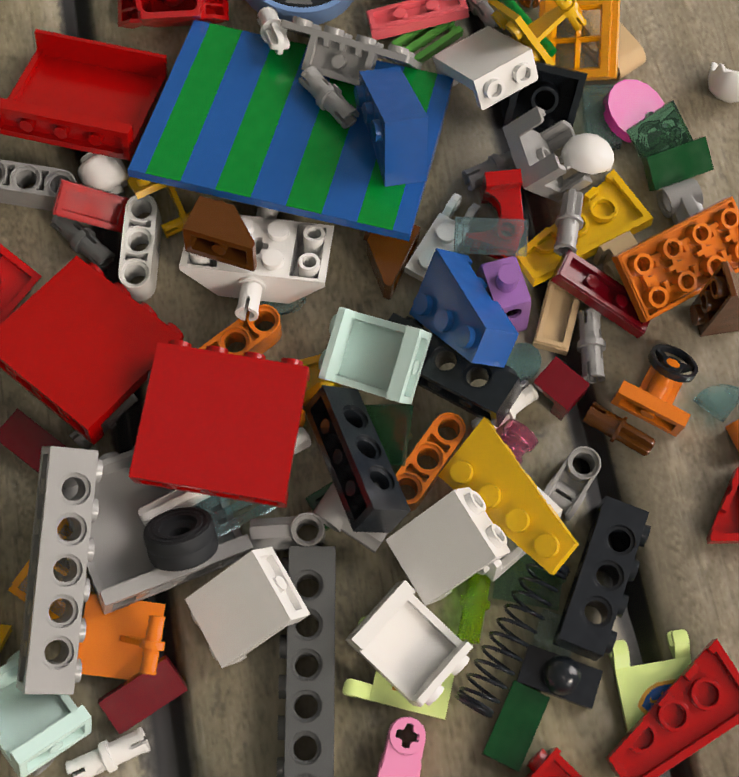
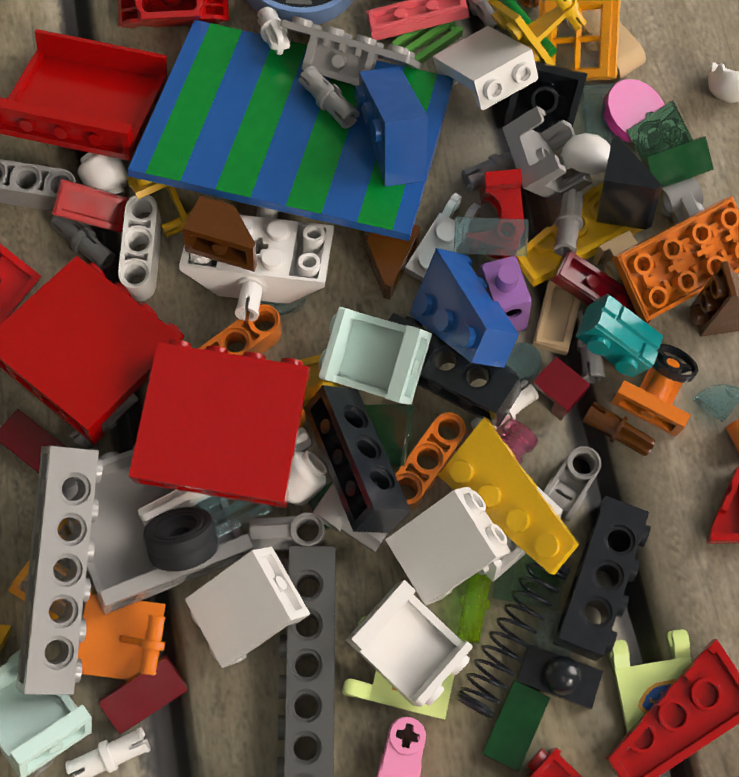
(306, 477): none -> white head
(619, 336): none -> teal brick
(628, 190): none -> black slope

